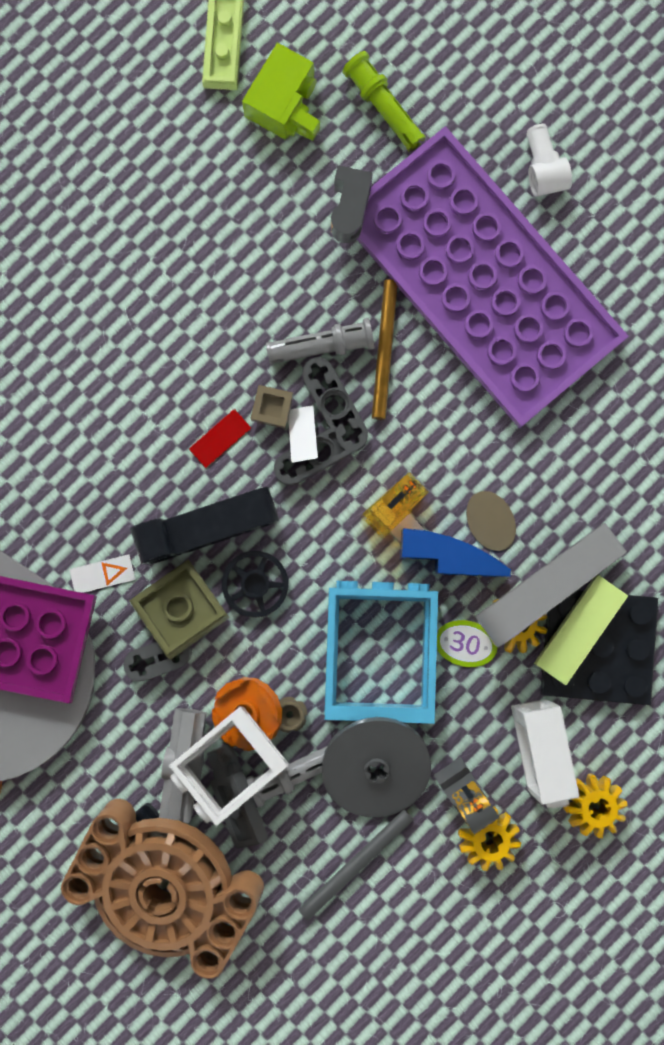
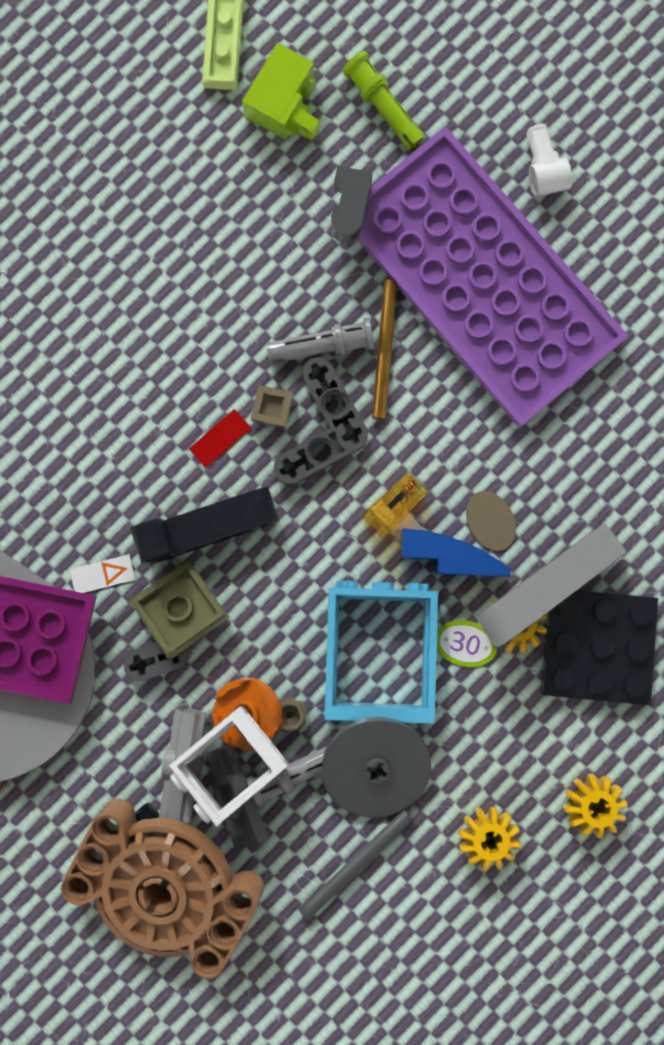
(254, 584): black wheel -> none
(302, 434): white sticker -> none
(466, 795): dark grey leg -> none
(545, 752): white window -> none
(581, 629): yellowish green tile -> none

